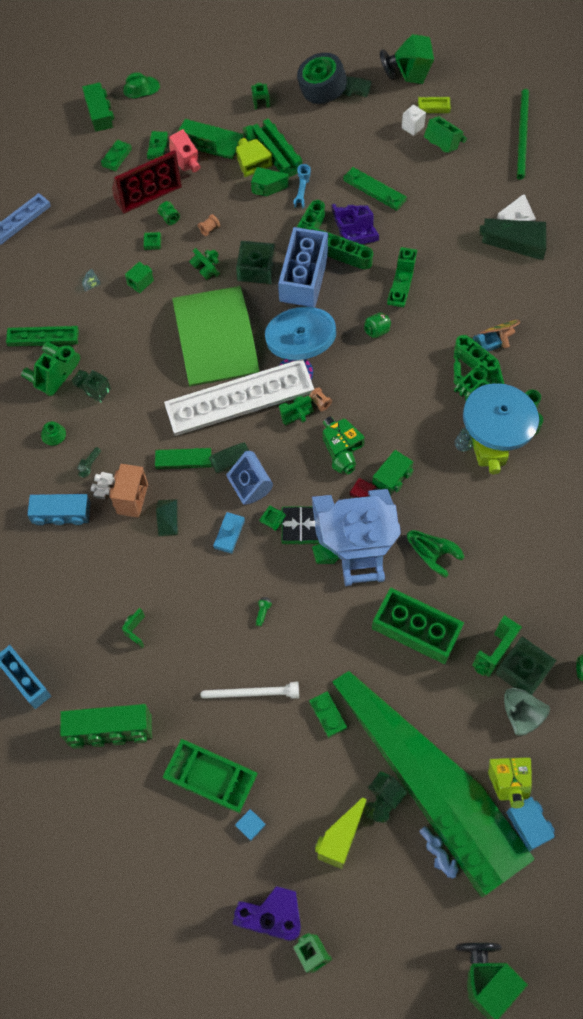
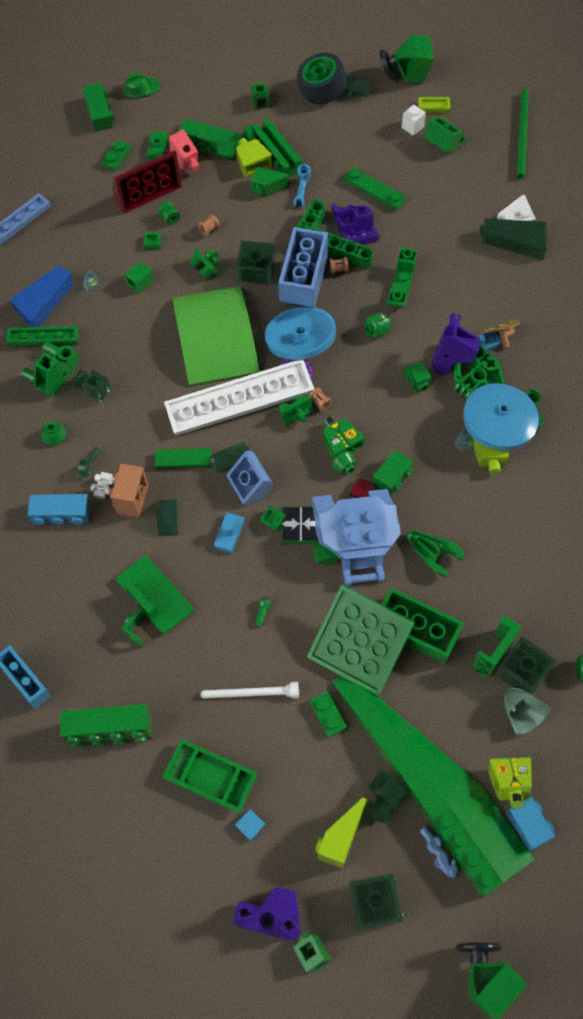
(42, 296): none -> blue slope
(155, 594): none -> green bracket
(338, 265): none -> nougat bush
(360, 639): none -> green plate
(375, 902): none -> clear green brick
(417, 376): none -> green window
(454, 346): none -> dark purple piece

